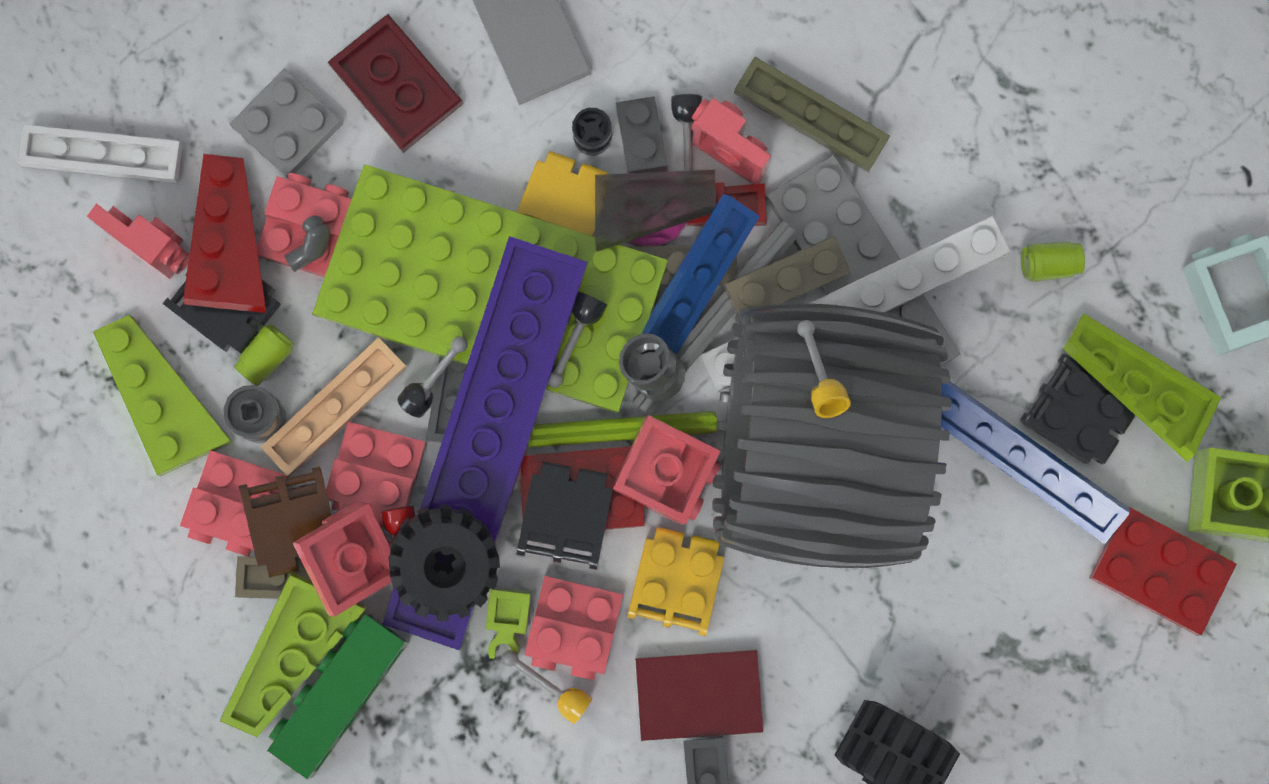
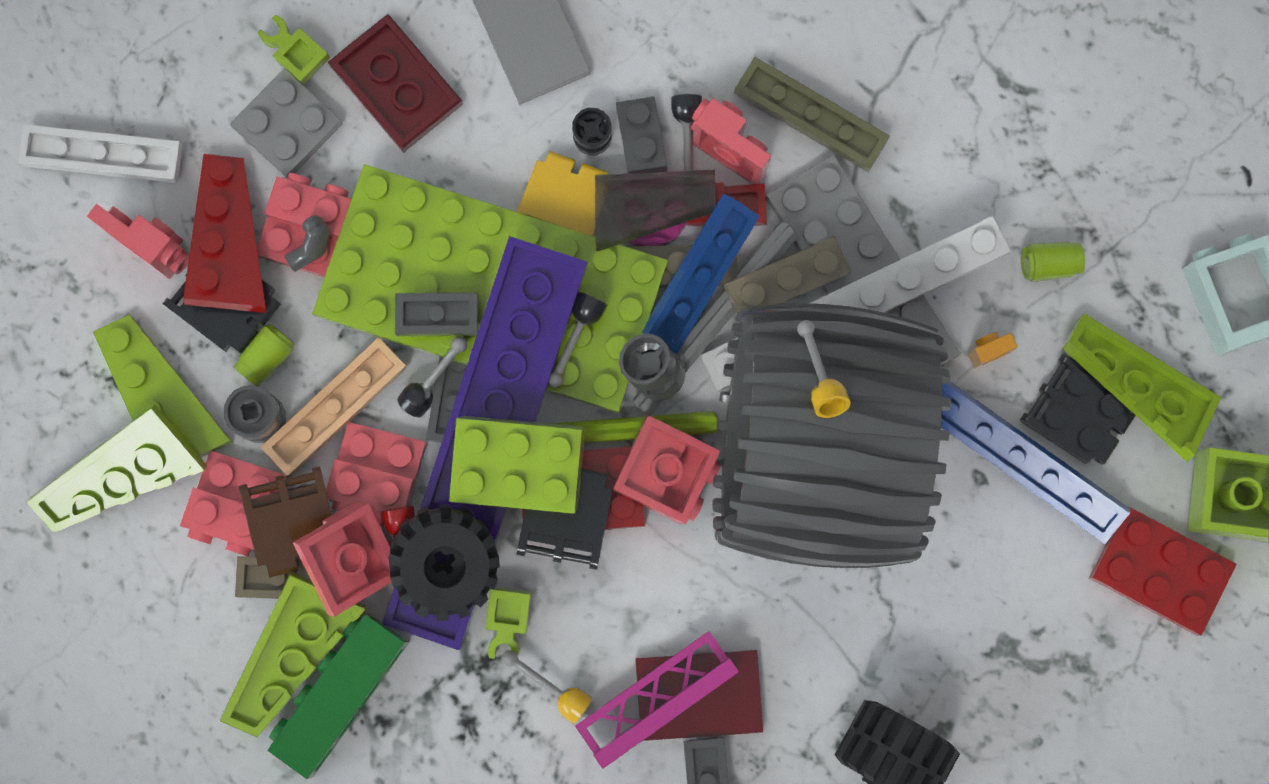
(126, 465): none -> wing
(296, 53): none -> lime plate
(436, 314): none -> dark grey plate
(517, 464): none -> lime brick
(573, 627): coral plate -> none
(664, 713): none -> dark pink fence
(677, 580): yellow plate -> none
(991, 348): none -> light orange plate

